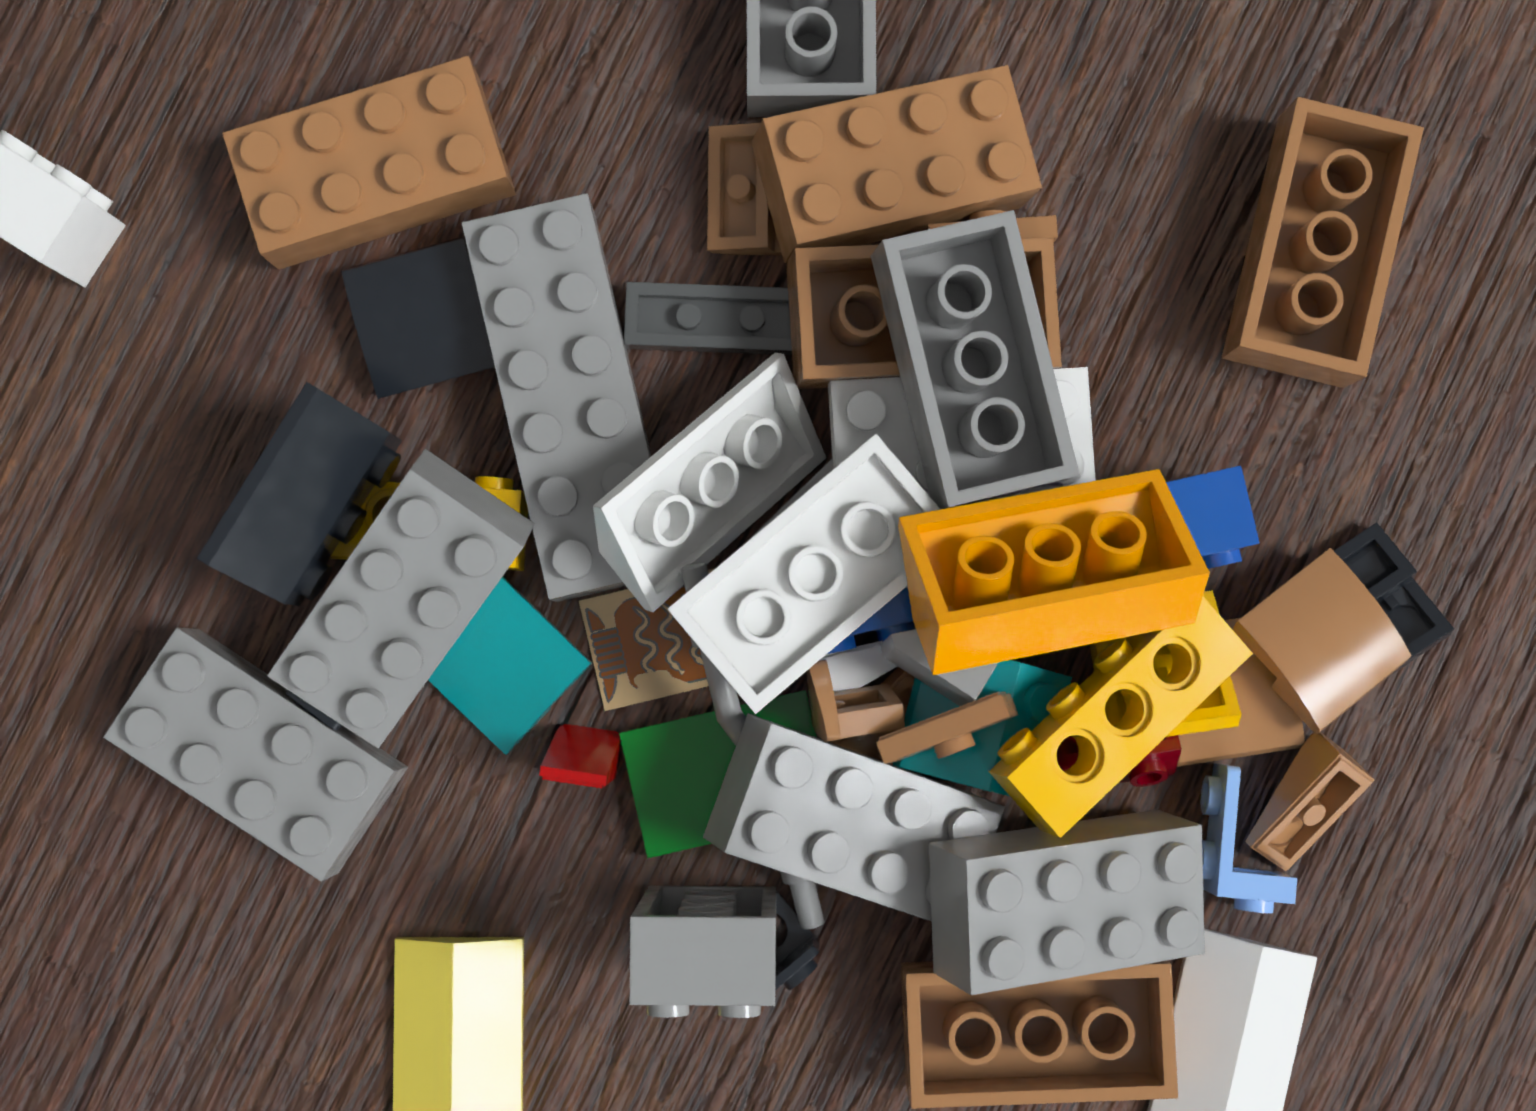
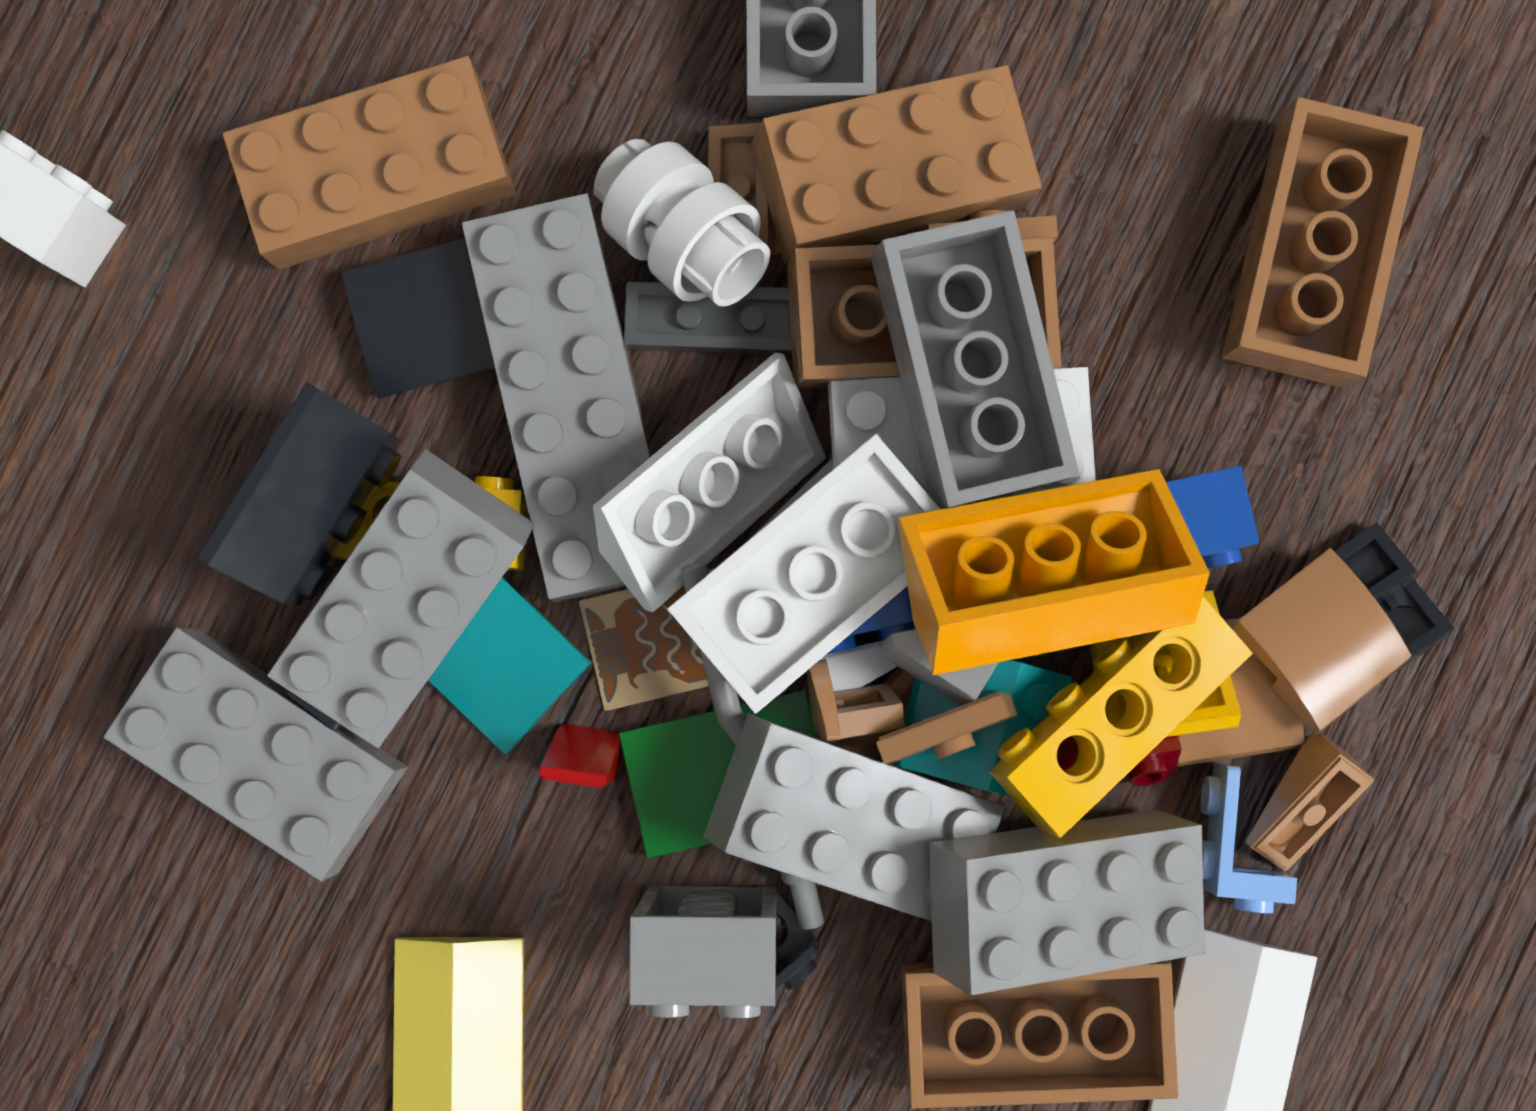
(685, 224): none -> white piece

